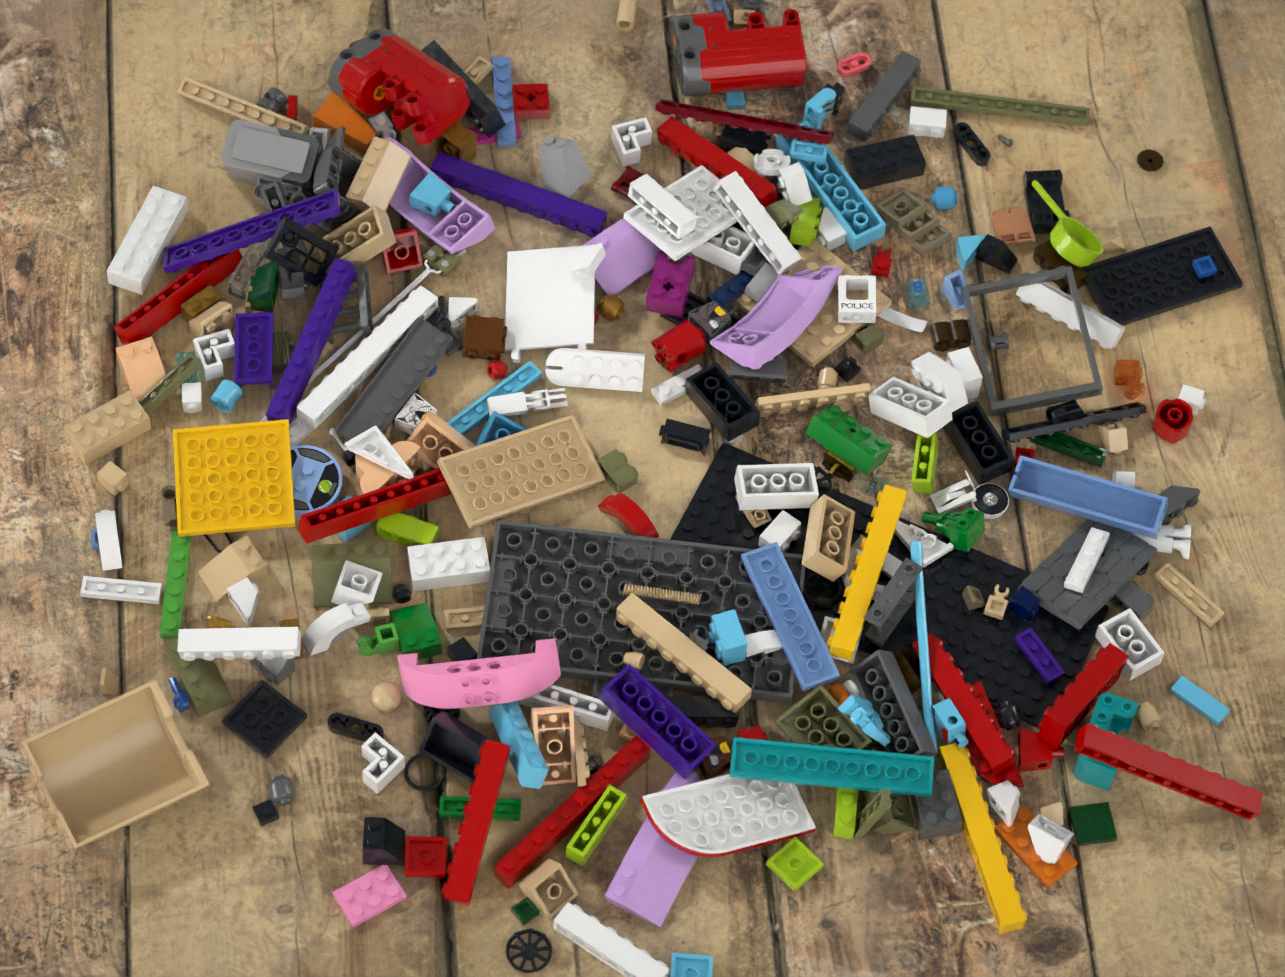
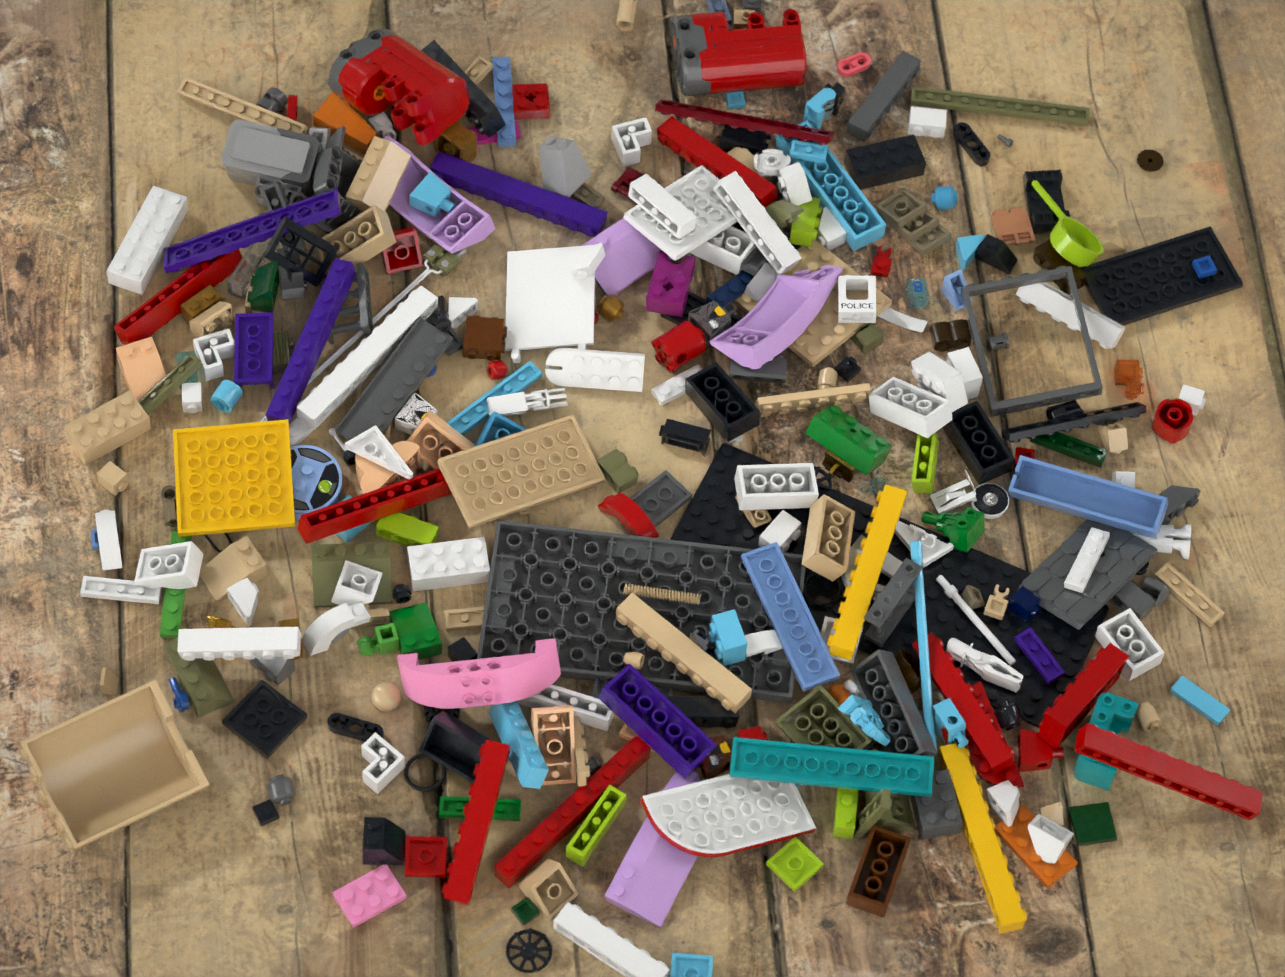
(170, 566): none -> white slope
(588, 195): none -> dark tan plate
(662, 497): none -> dark grey plate
(878, 871): none -> reddish brown brick
(952, 592): none -> white bar
(987, 666): none -> white arm
(1156, 589): none -> dark grey plate

